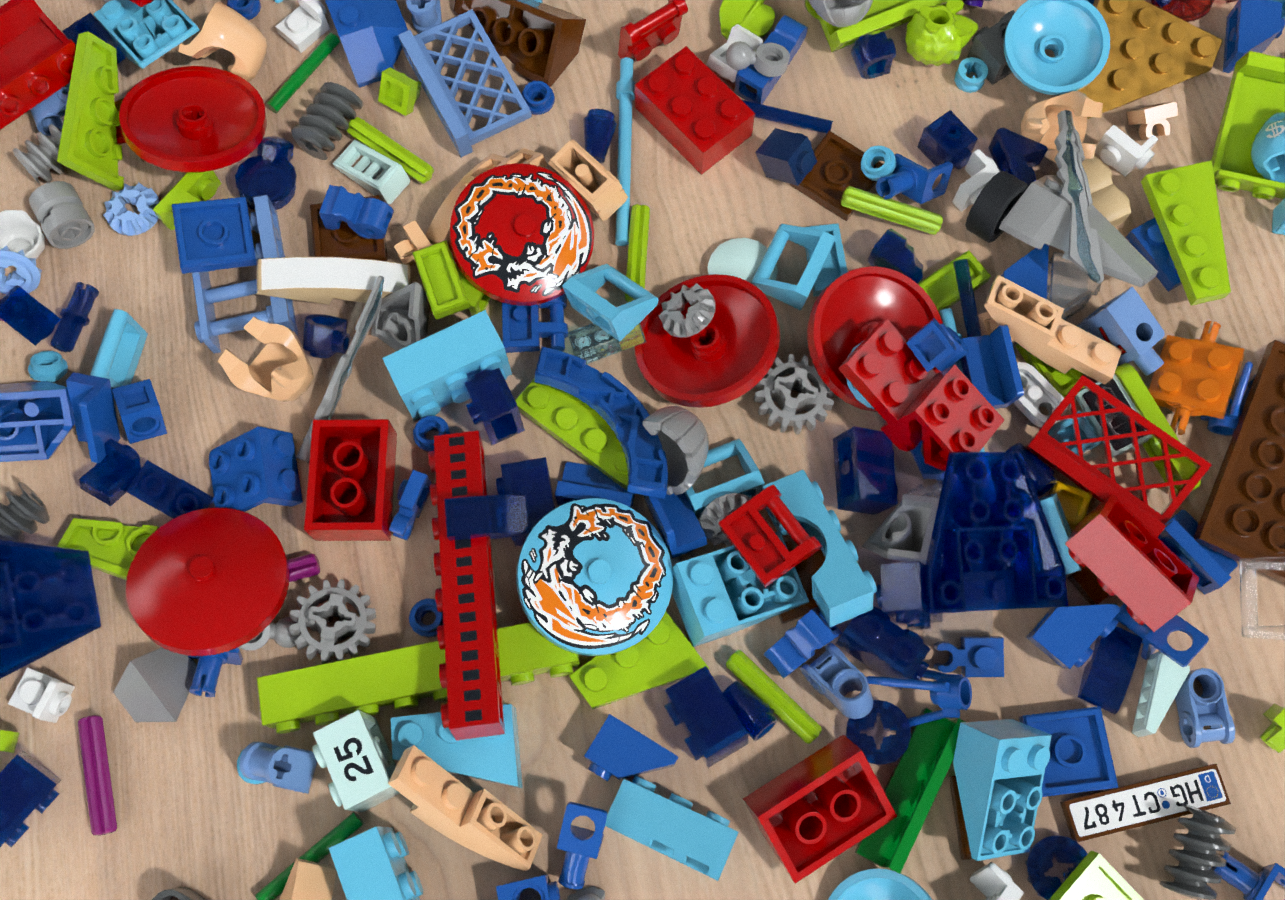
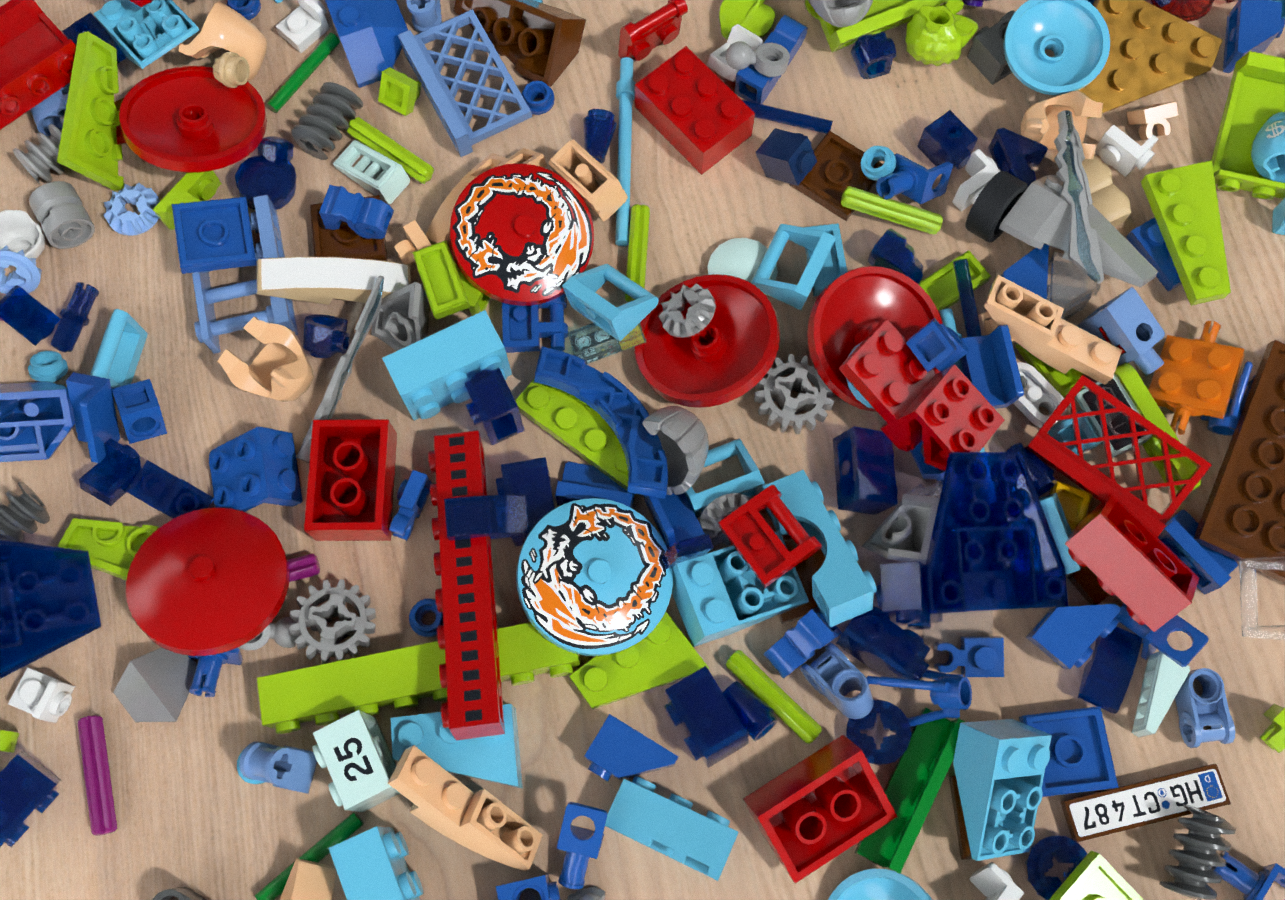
(231, 69): none -> tan plate
(425, 425): blue plate -> none
(687, 550): none -> clear blue tile
(971, 65): medium azure bush -> none

